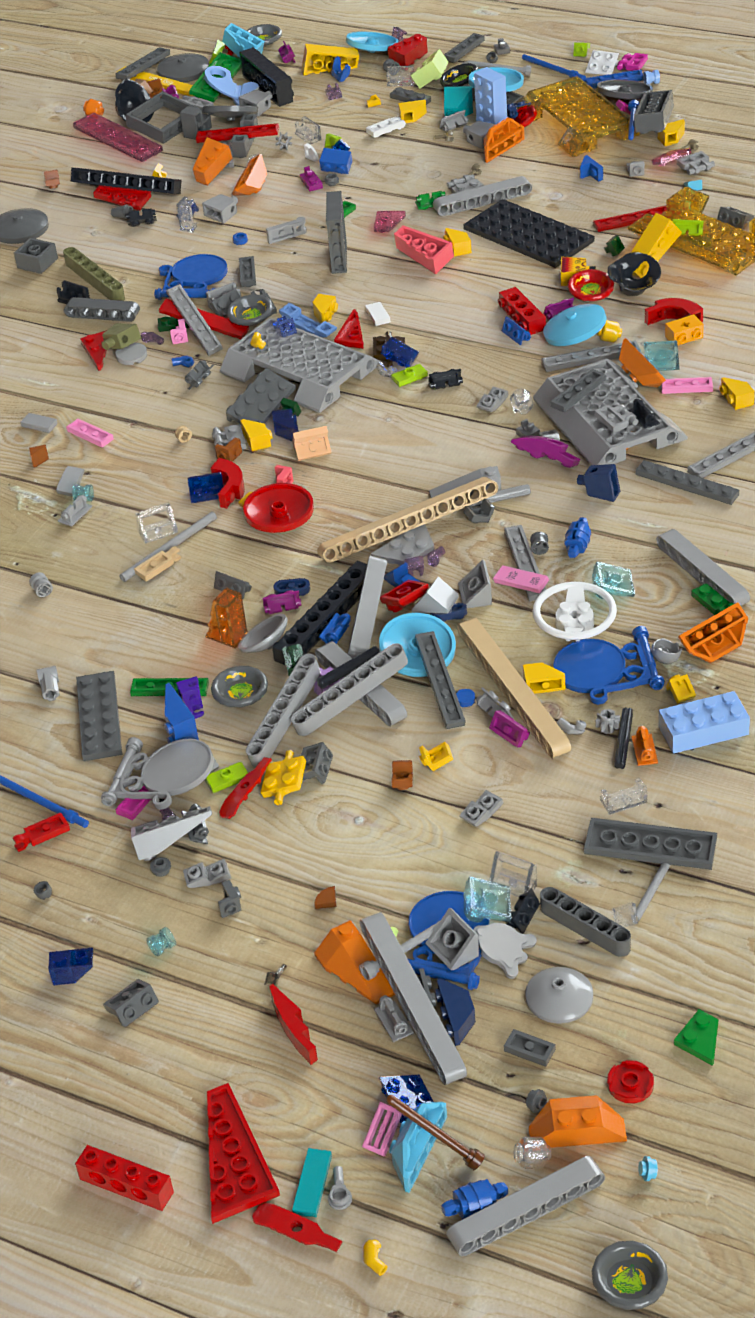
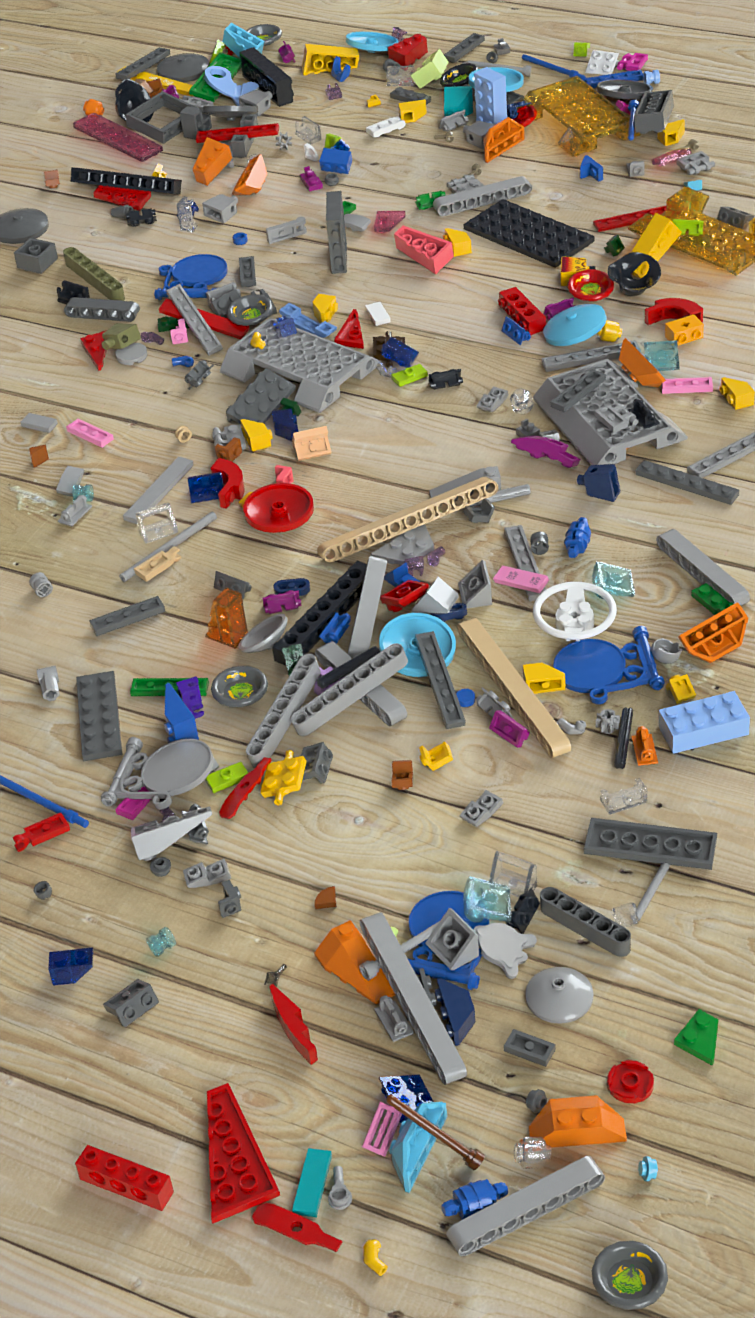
(127, 616): none -> dark grey plate
(159, 488): none -> light grey tile
(356, 222): none -> light grey slope

